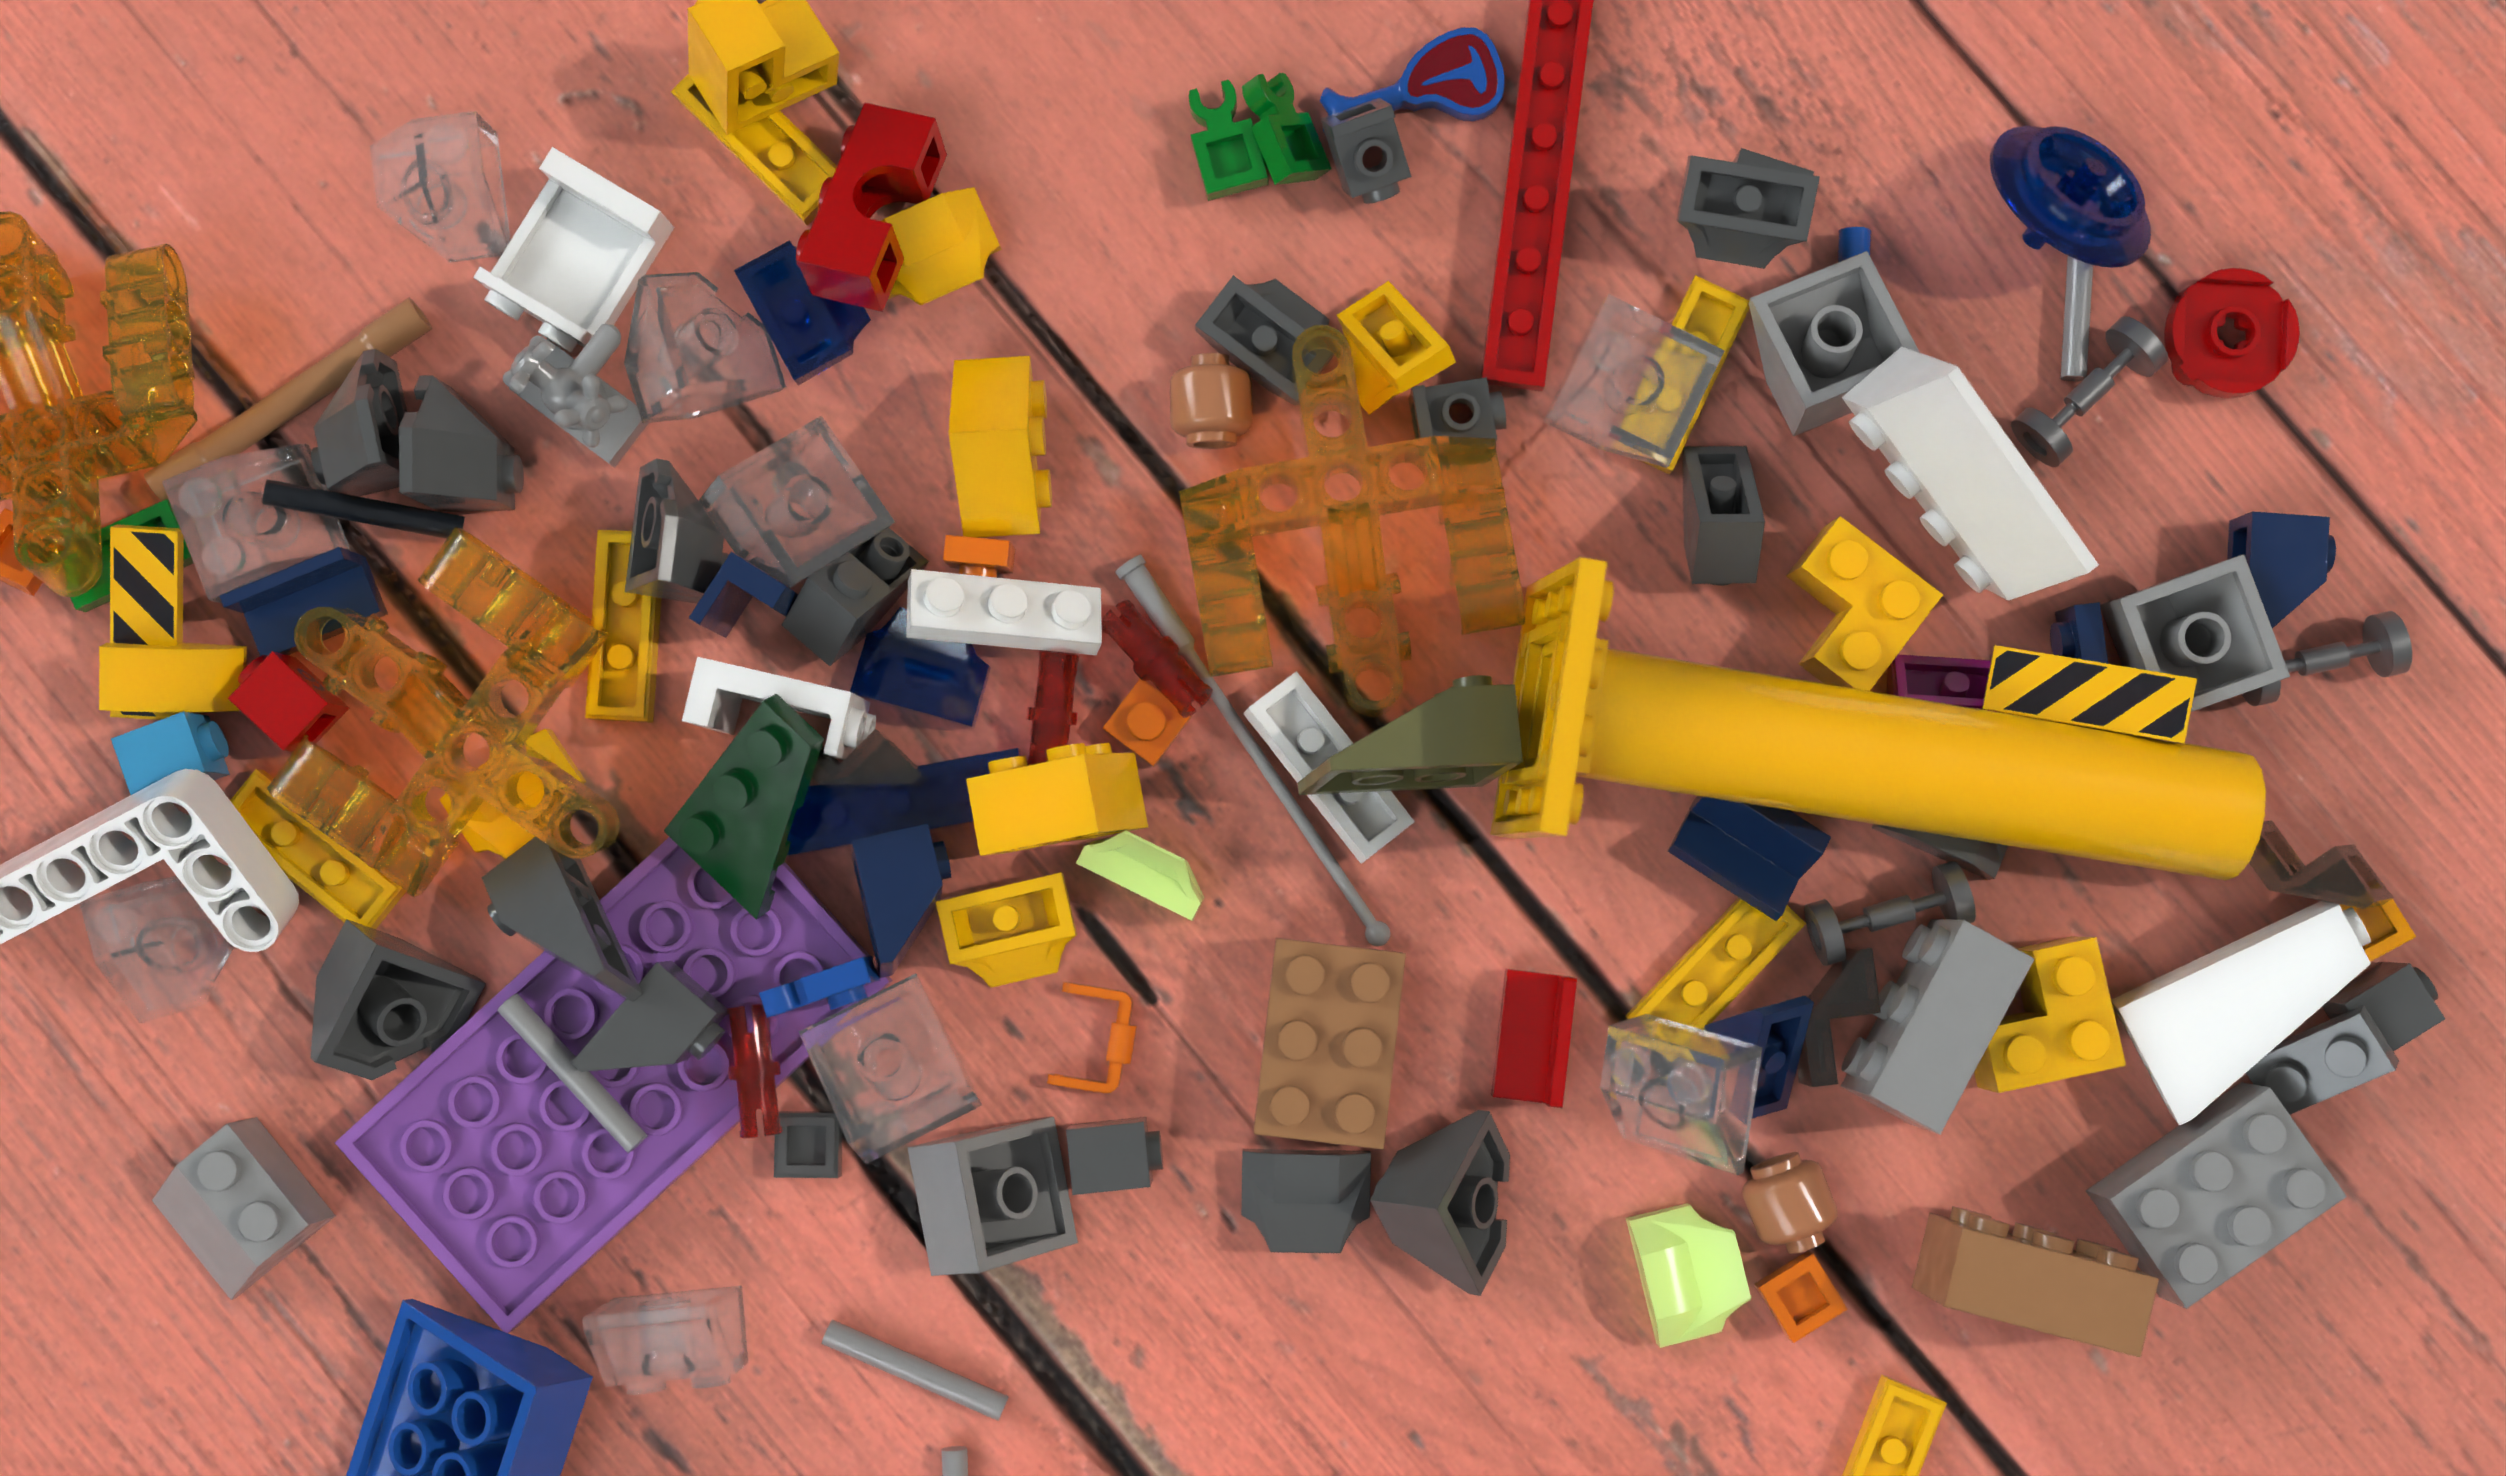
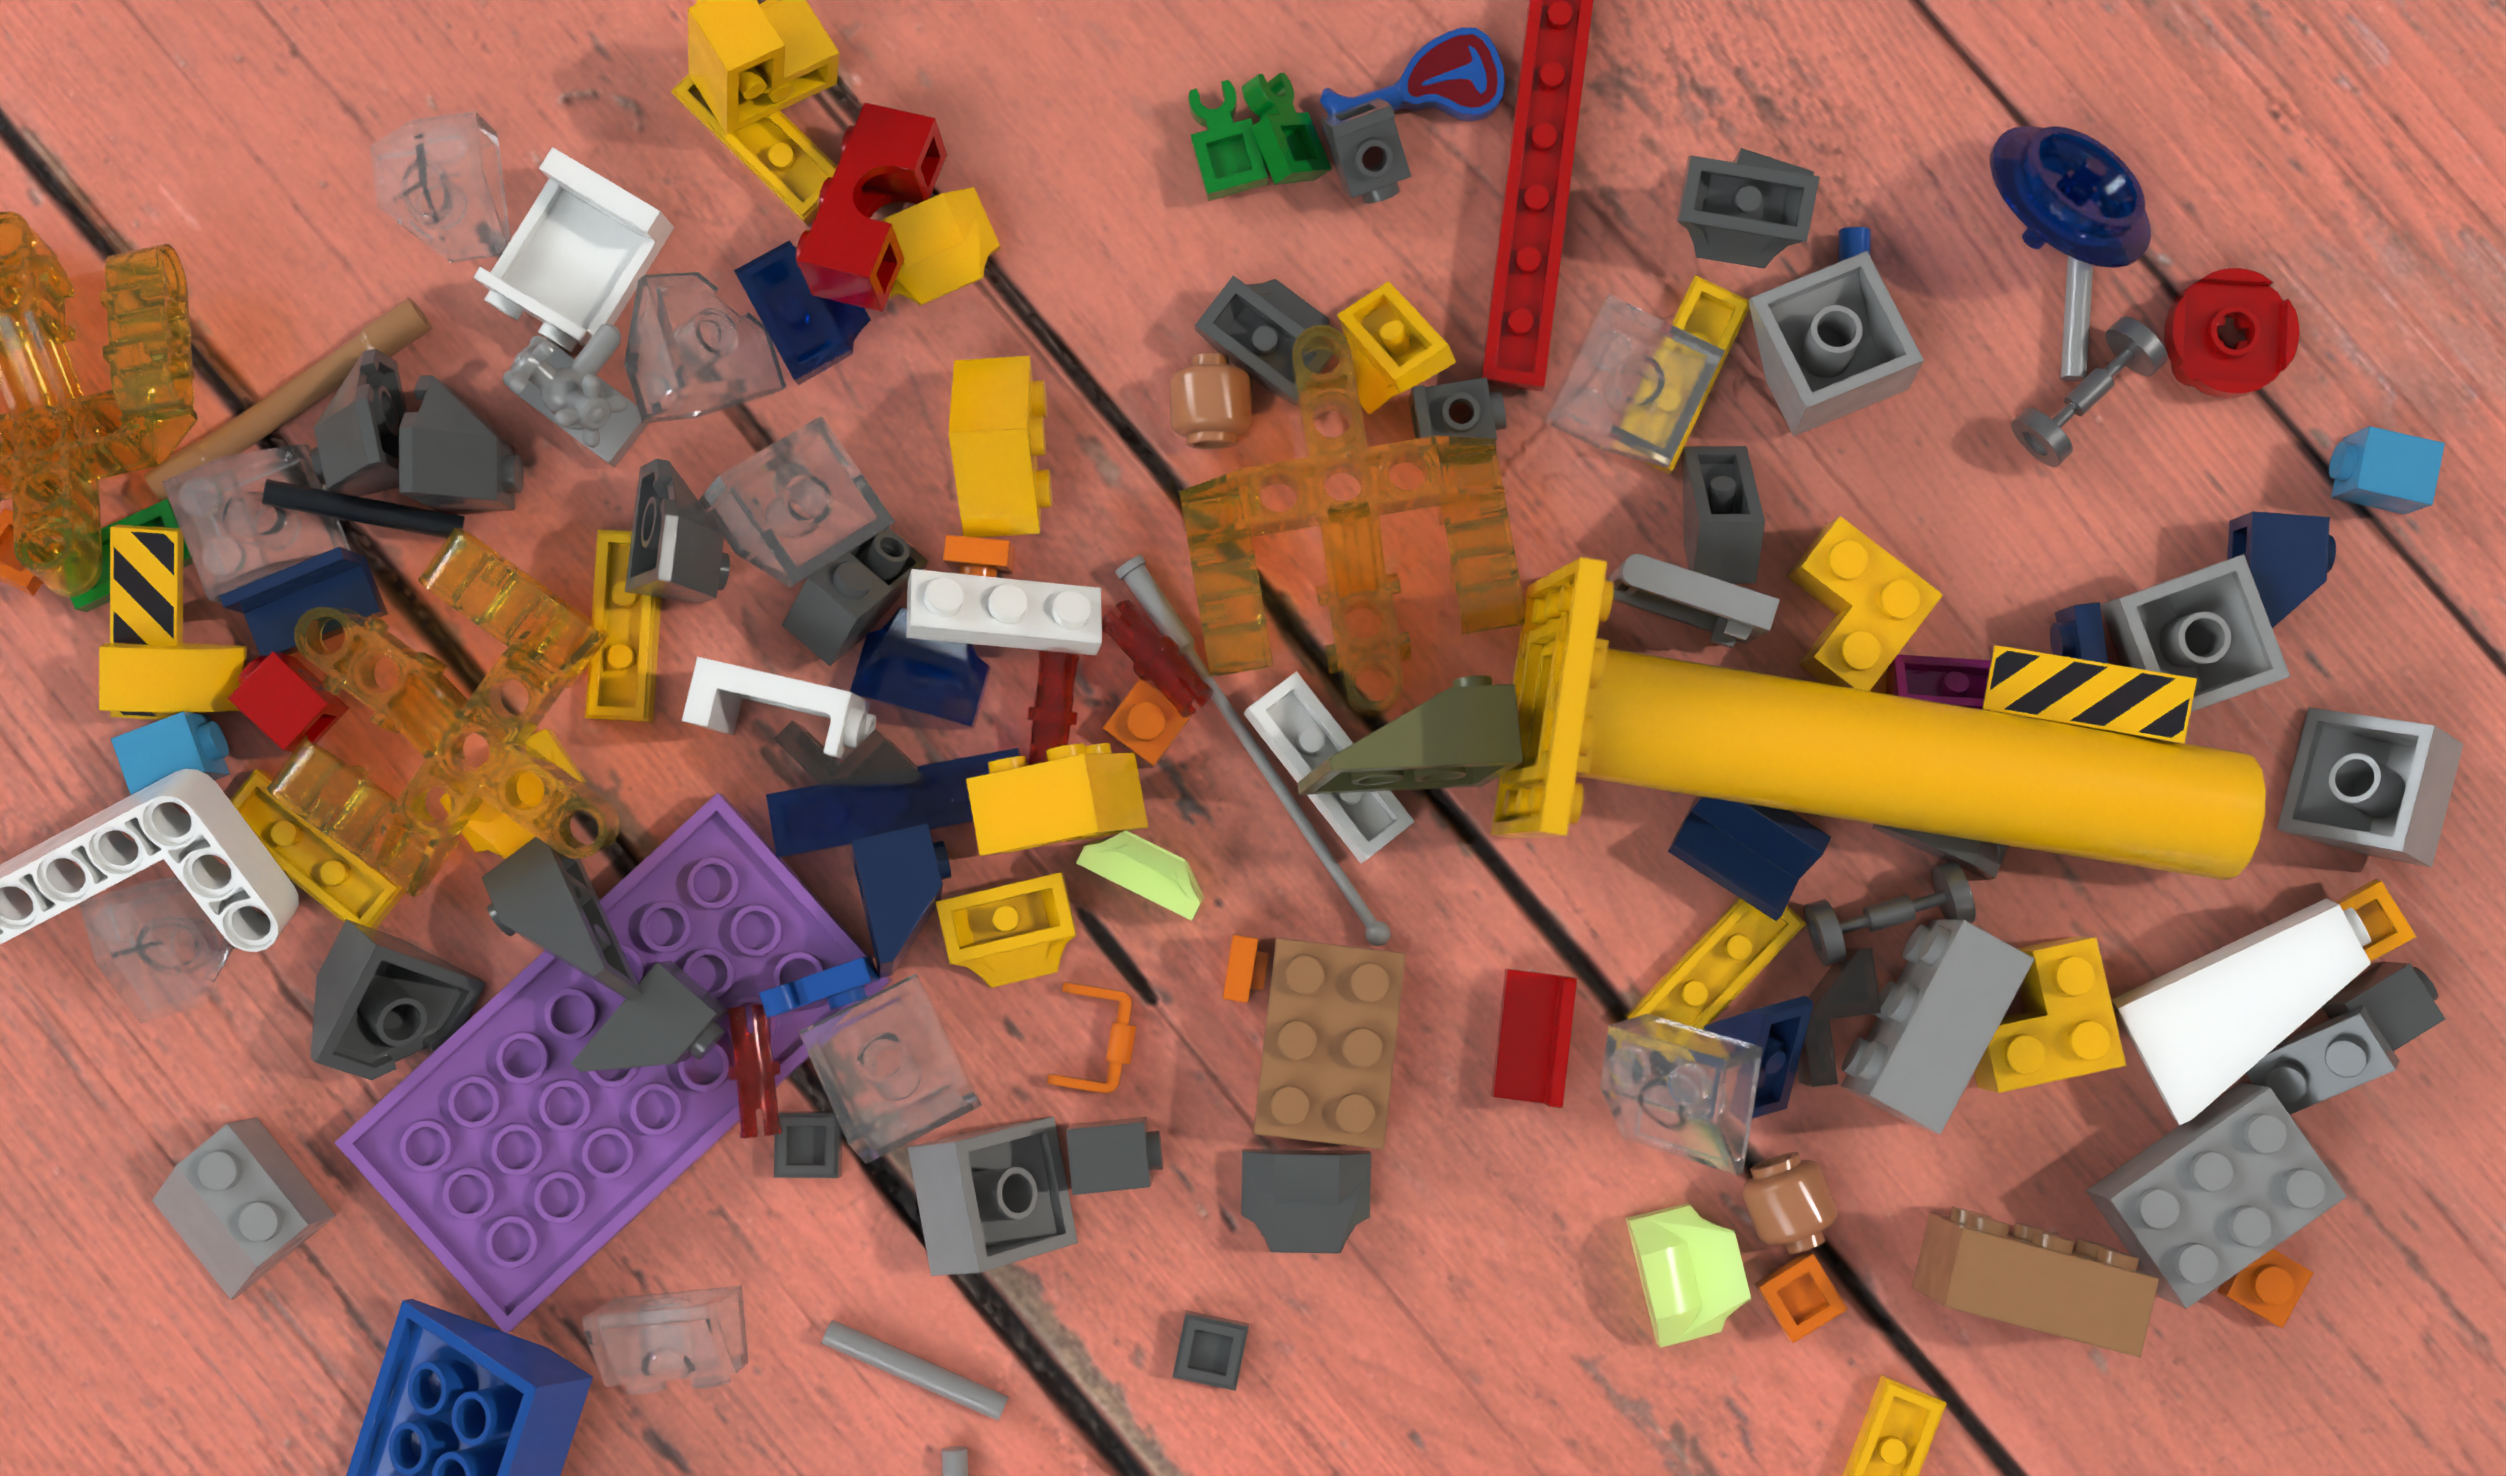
(581, 1084): light grey bar -> none
(733, 590): dark blue panel -> none
(747, 802): dark green wing -> none
(1210, 1350): none -> dark grey tile
(1245, 969): none -> orange plate
(1444, 1200): dark grey slope -> none
(1694, 599): none -> light grey container
(1965, 476): white slope -> none
(2268, 1287): none -> orange plate
(2334, 877): clear smoke slope -> none
(2371, 785): none -> light grey slope
(2384, 643): flat silver wheel -> none
(2386, 470): none -> dark azure brick

